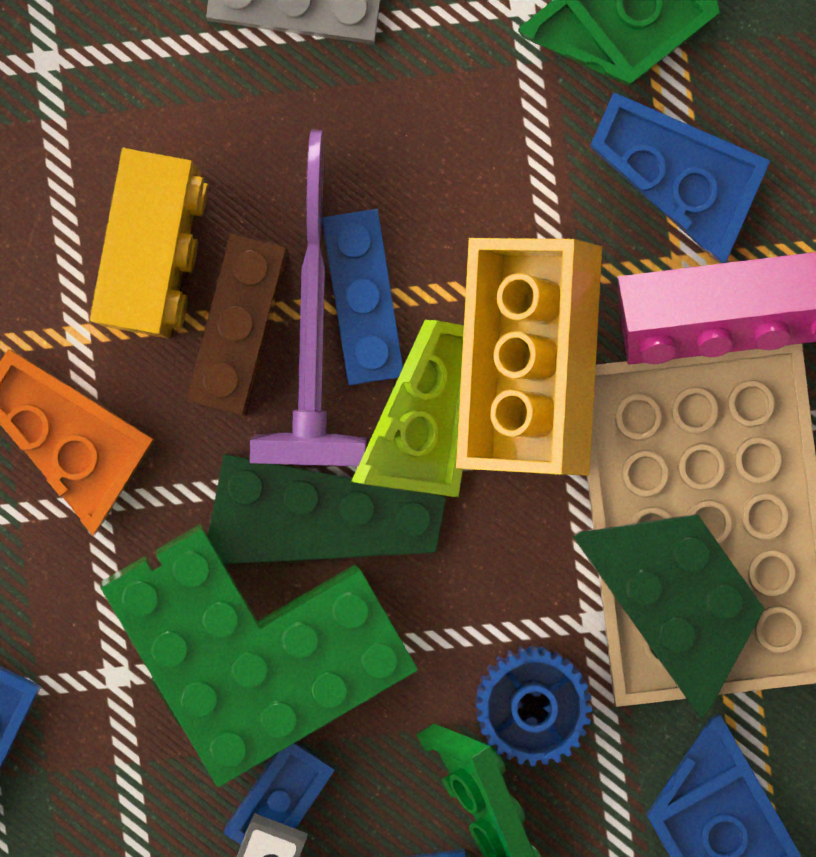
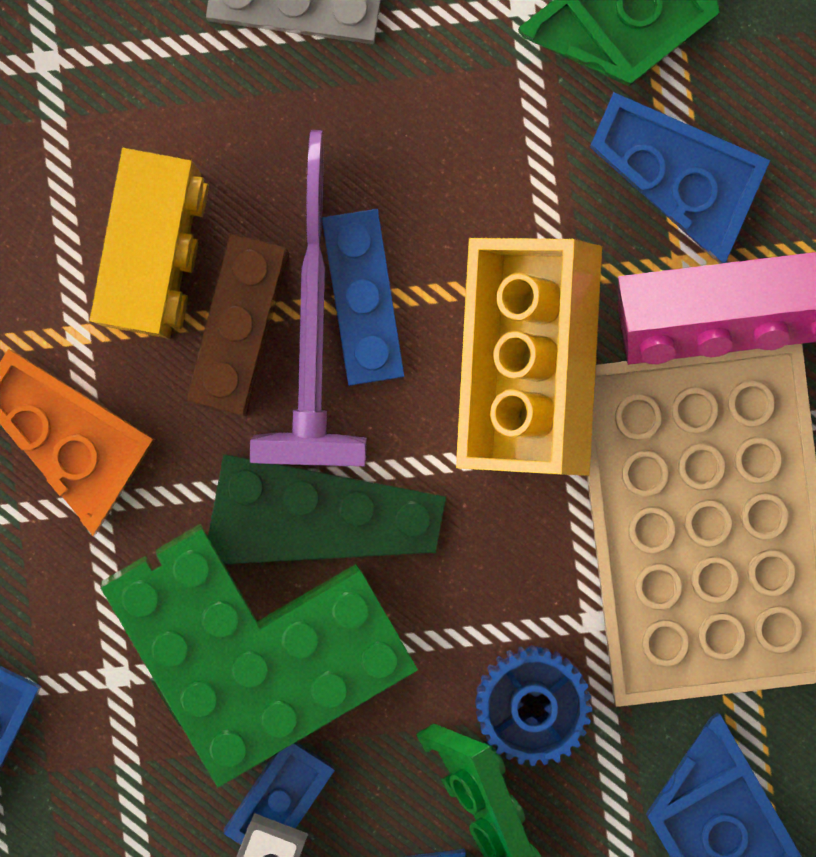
(419, 425): lime wing -> none
(679, 597): dark green wing -> none

